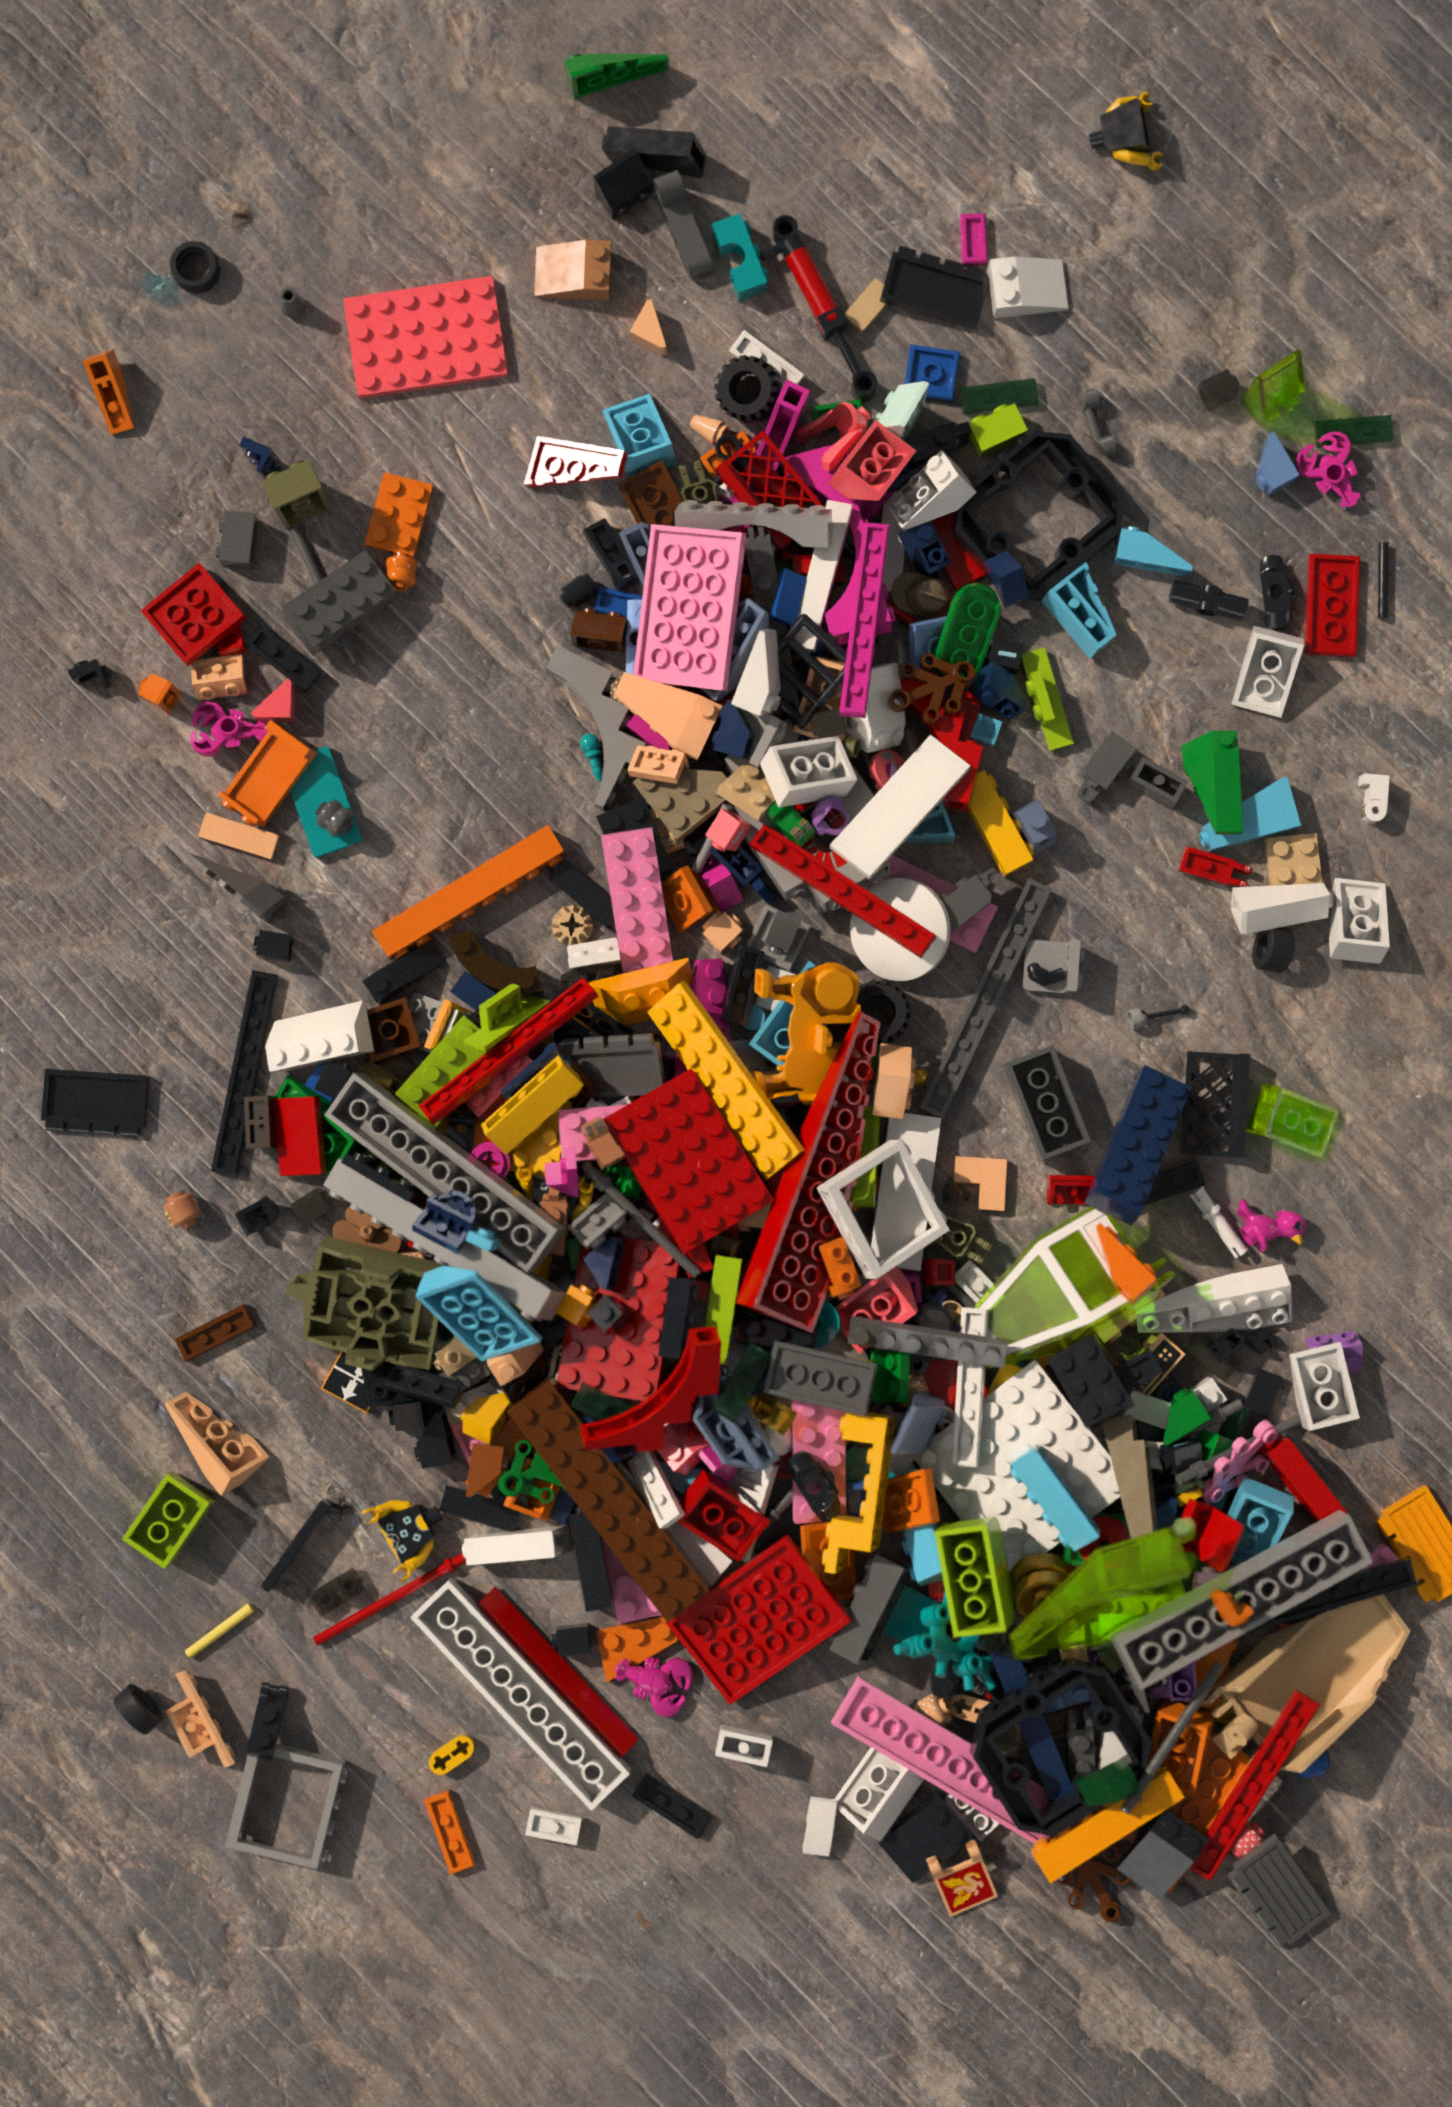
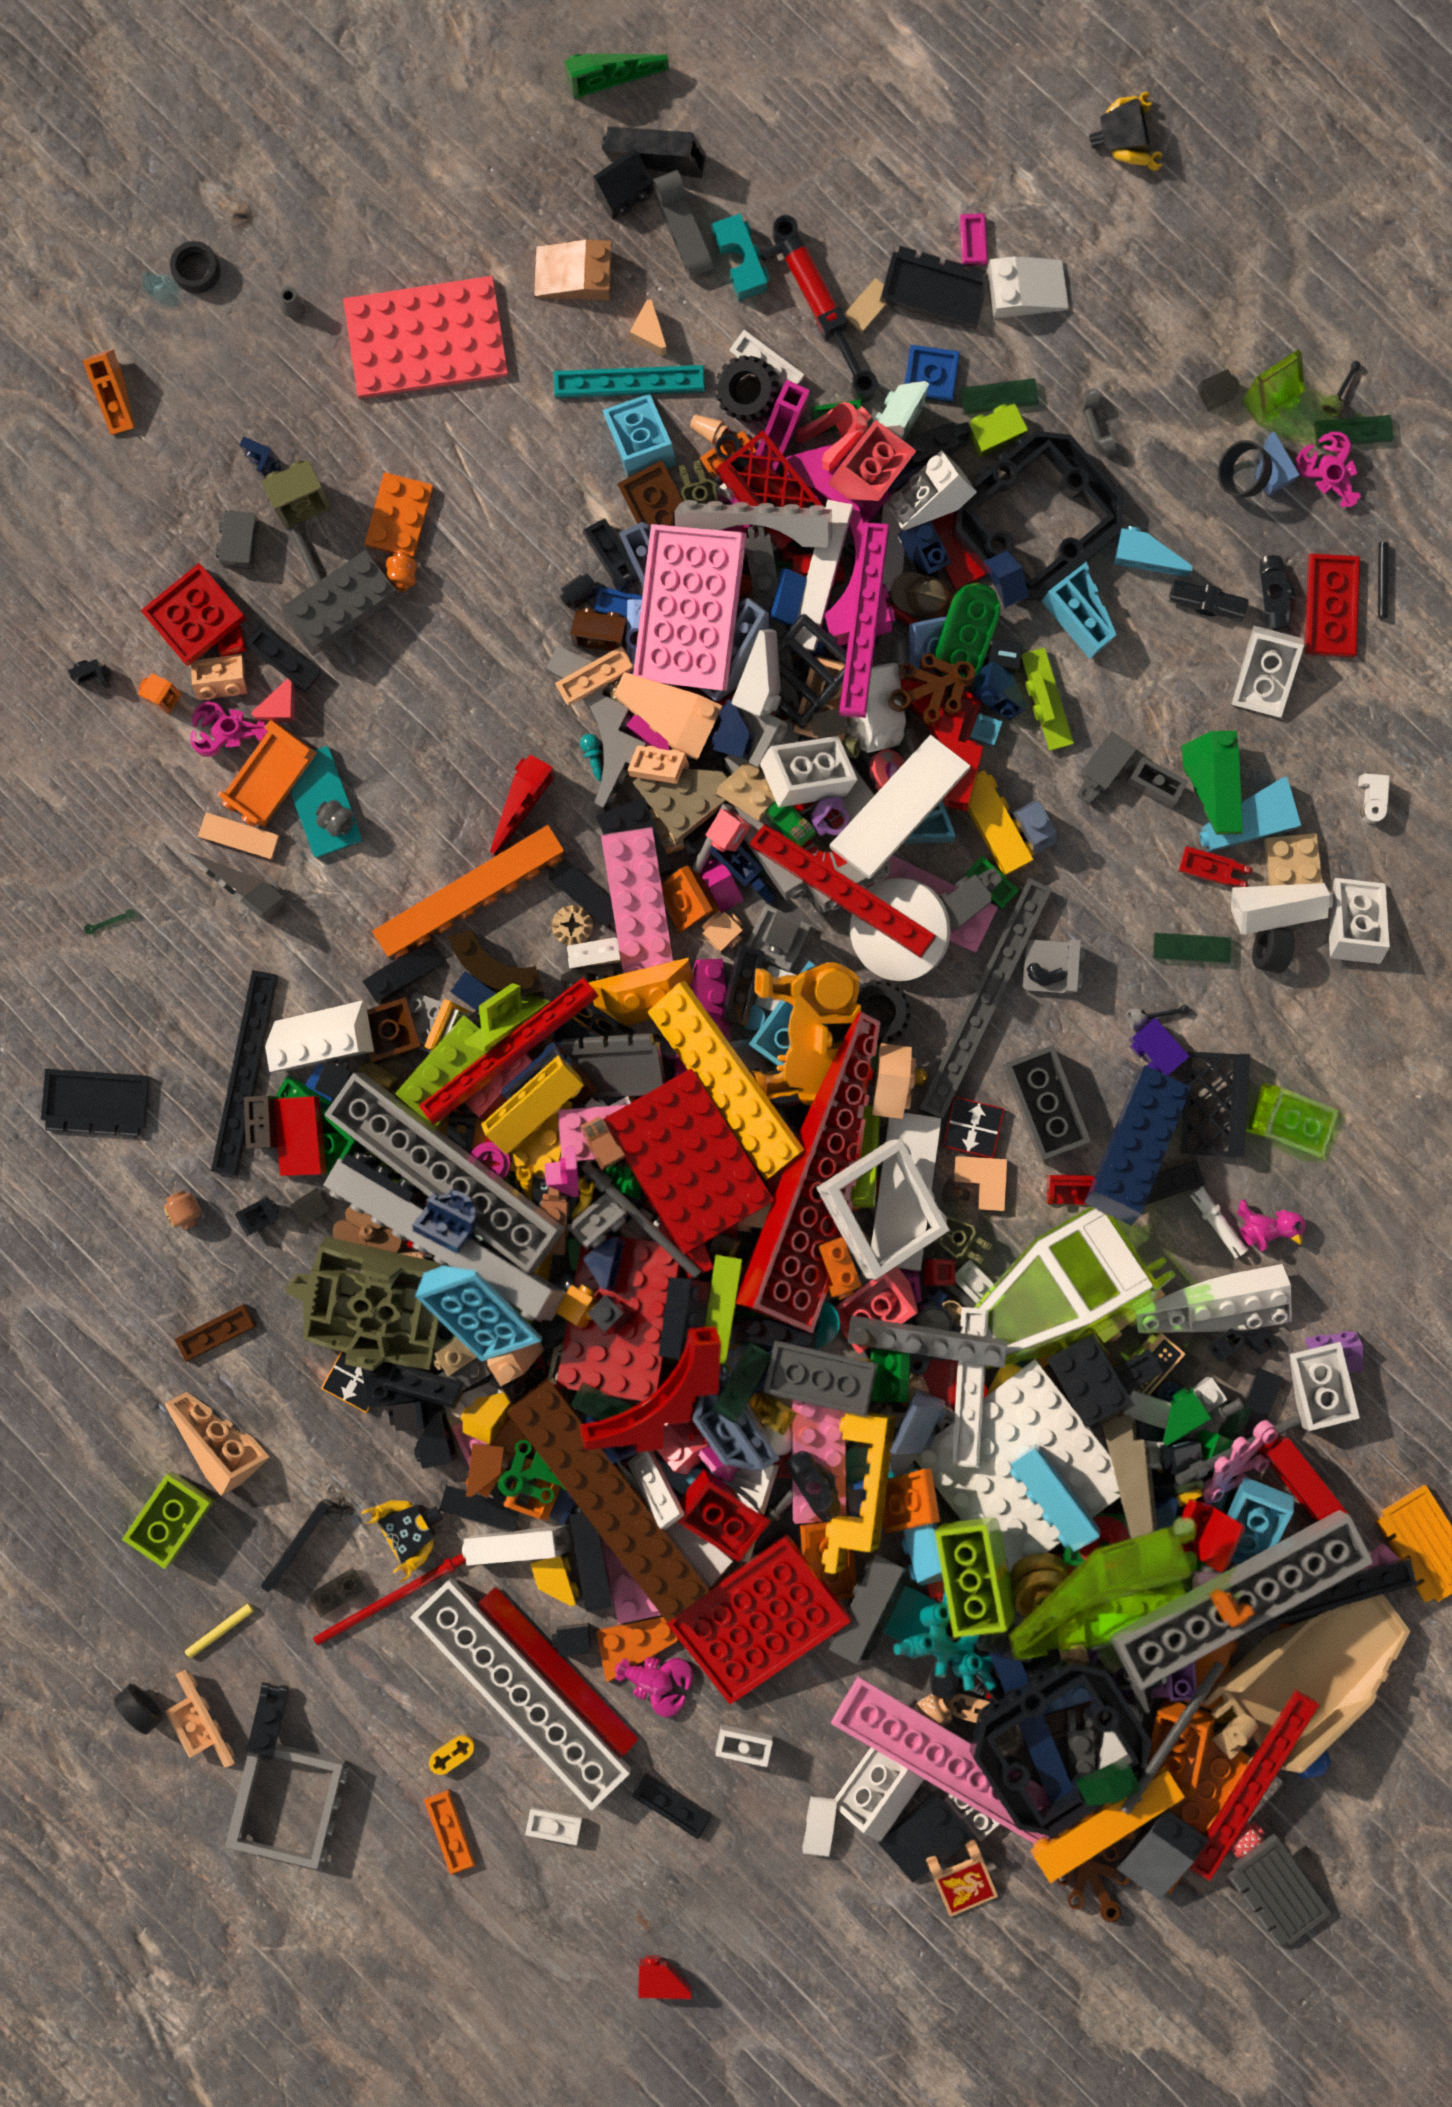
(90, 929): none -> clear green hinge
(273, 945): black brick -> none
(483, 1238): medium azure plate -> none
(527, 787): none -> red wedge
(554, 1579): none -> yellow slope
(572, 462): wing -> none
(594, 676): none -> light nougat tile
(629, 381): none -> teal tile
(661, 1980): none -> red slope
(973, 1127): none -> black tile
(1003, 891): none -> green plate
(1127, 1273): orange slope -> none
(1158, 1047): none -> dark purple brick
(1192, 948): none -> clear green tile
(1227, 463): none -> black tyre
(1334, 404): none -> olive hinge

